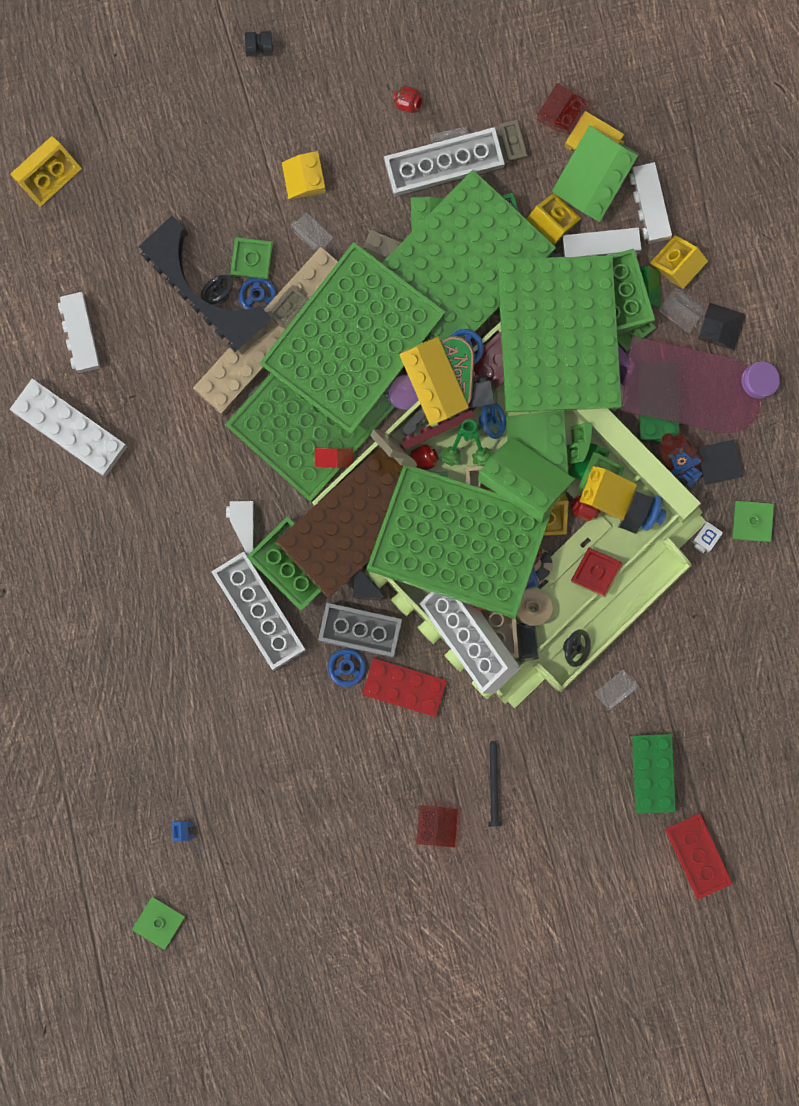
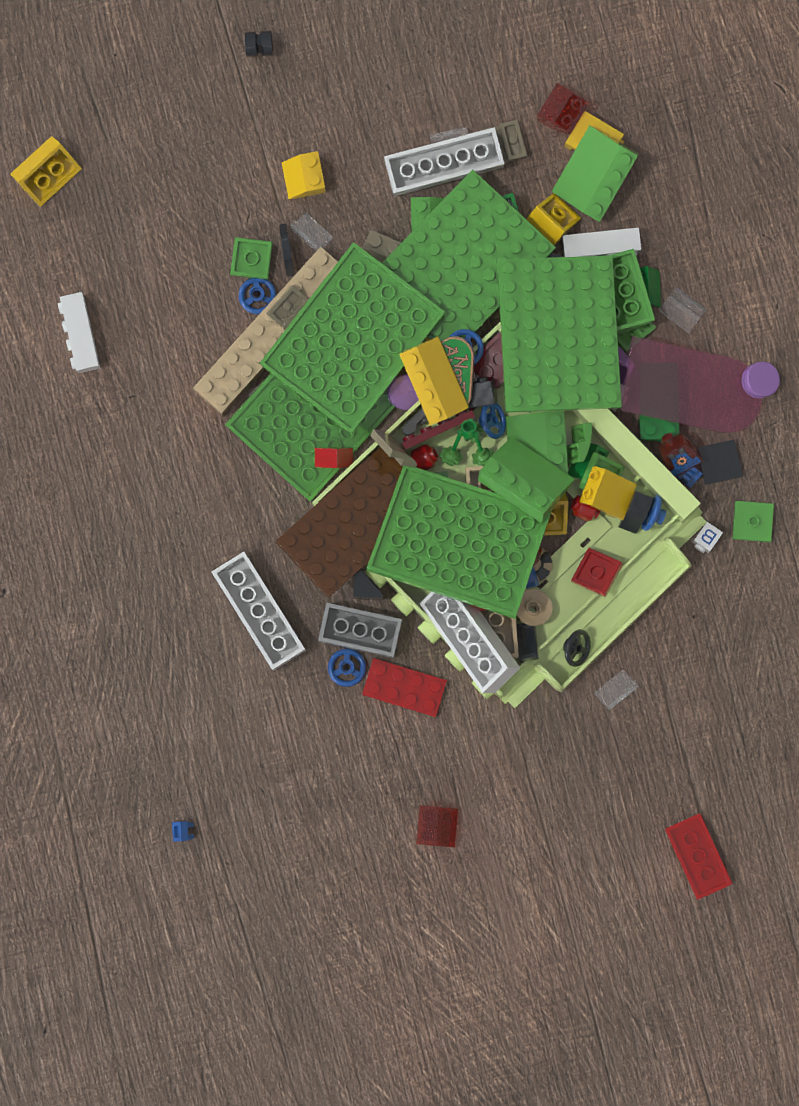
(68, 428): white brick -> none
(158, 923): bright green plate -> none
(218, 292): black piece -> none
(239, 327): black arch -> none
(242, 519): white slope -> none
(282, 570): bright green slope -> none
(286, 250): none -> black tile
(408, 99): red head -> none
(494, 786): black bar -> none
(651, 203): white brick -> none
(653, 773): green brick -> none
(679, 261): yellow slope -> none
(721, 326): black slope -> none

